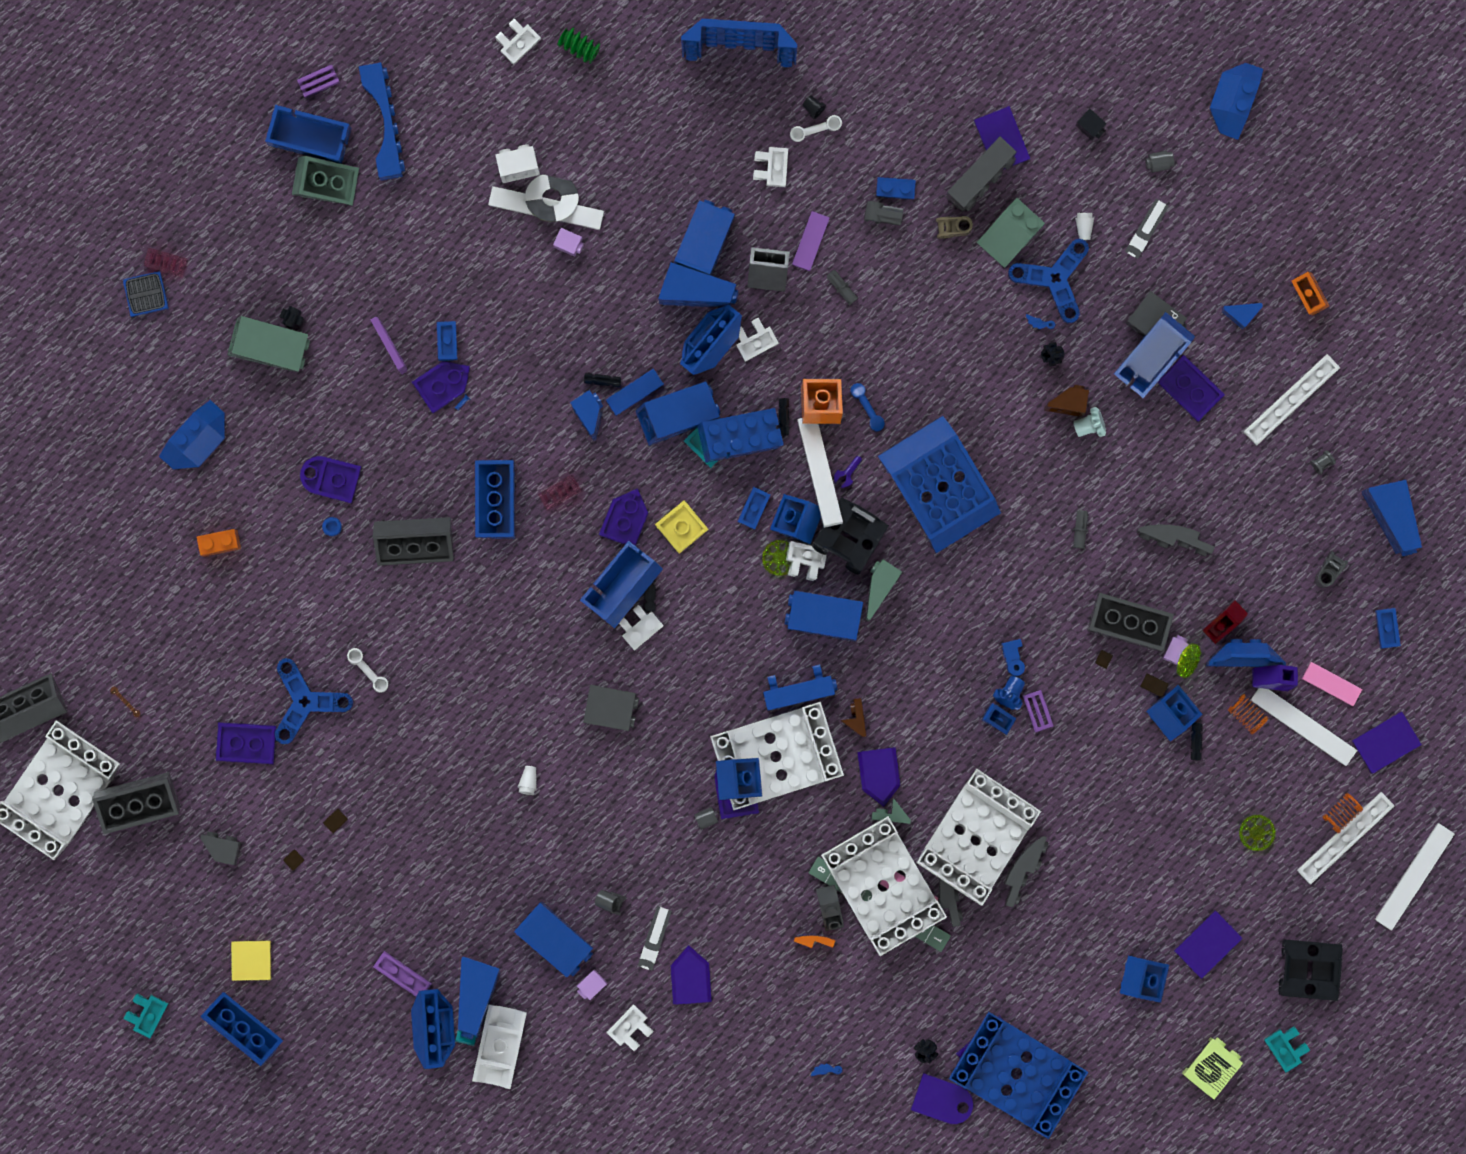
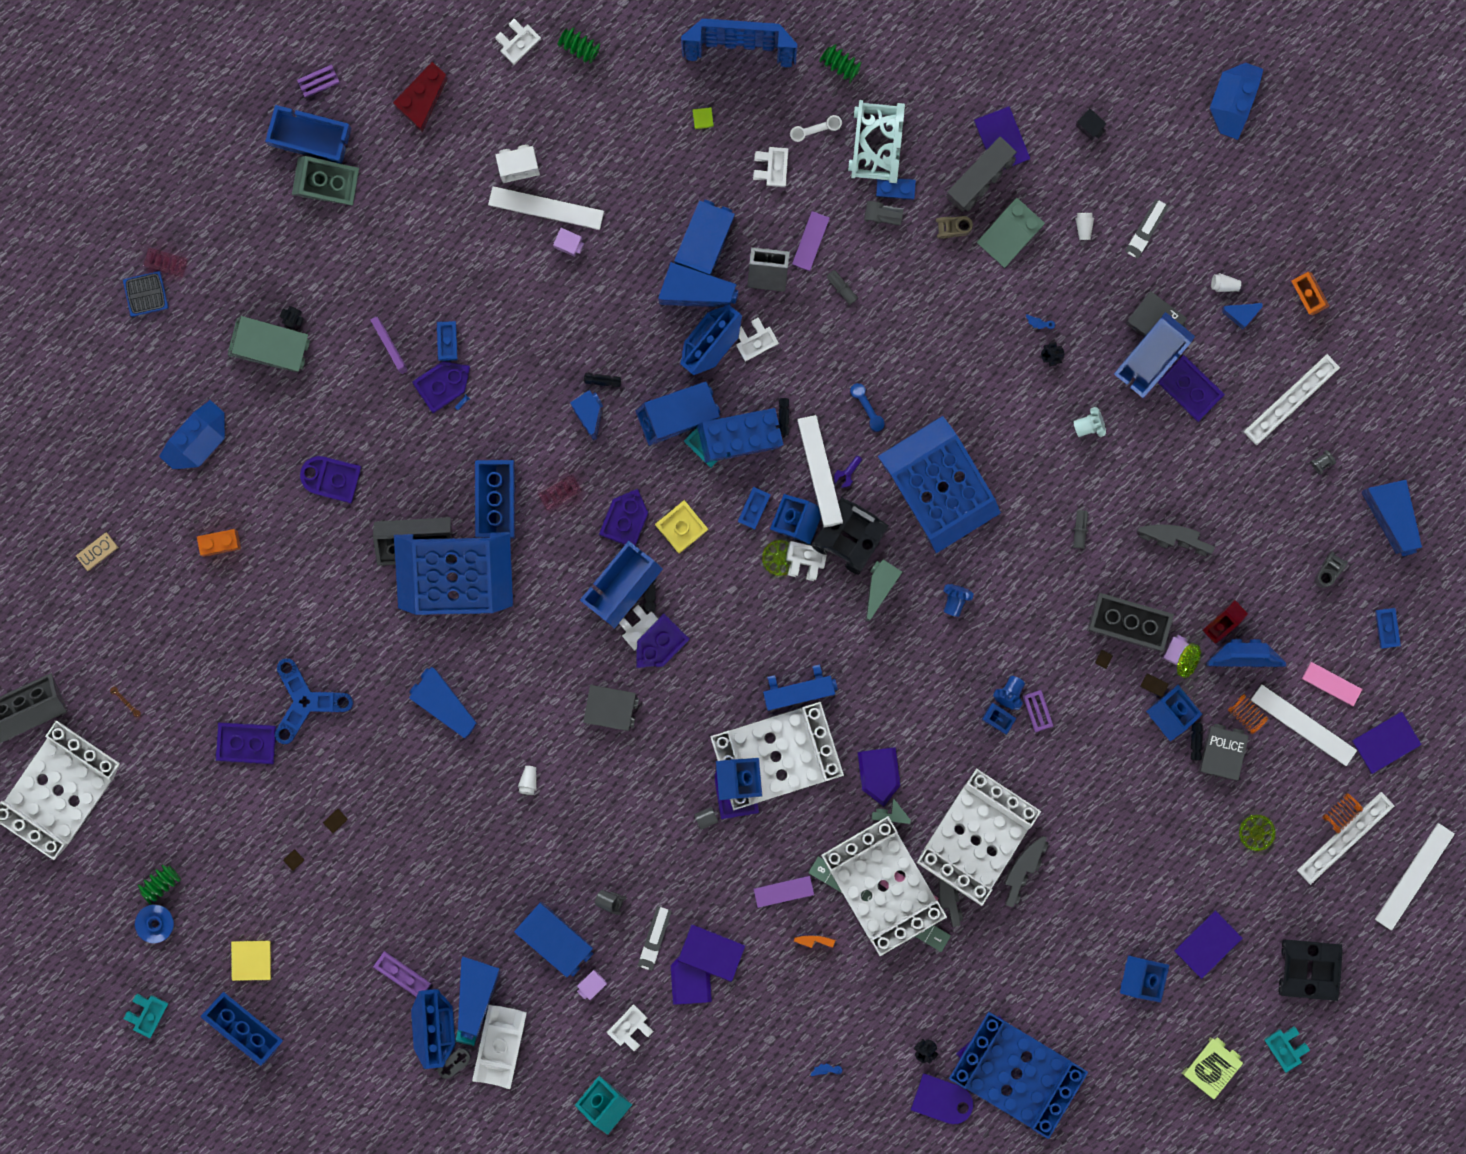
(97, 551): none -> tan tile
(136, 803): dark grey brick -> none
(144, 921): none -> blue dish
(158, 883): none -> green piece
(222, 849): dark grey slope -> none
(332, 526): blue tile -> none
(356, 659): white bar -> none
(388, 159): blue arch -> none
(421, 96): none -> dark red wedge
(440, 701): none -> blue slope
(457, 1067): none -> dark grey beam
(481, 568): none -> blue slope
(563, 209): sticker -> none
(603, 1105): none -> teal slope
(634, 392): blue tile -> none
(659, 643): none -> dark purple tile
(703, 118): none -> lime tile
(711, 953): none -> dark purple tile
(783, 891): none -> medium lavender tile
(814, 107): black piece -> none
(821, 401): orange brick -> none
(824, 615): blue slope -> none
(830, 908): dark grey slope -> none
(840, 62): none -> green piece
(856, 724): reddish brown slope -> none
(894, 118): none -> light aqua fence
(956, 599): none -> blue gear
(1012, 658): blue leg -> none
(1061, 290): blue piece -> none
(1070, 402): reddish brown slope -> none
(1159, 161): dark grey brick -> none
(1223, 752): none -> dark grey brick
(1224, 283): none -> white cone
(1275, 677): dark purple slope -> none

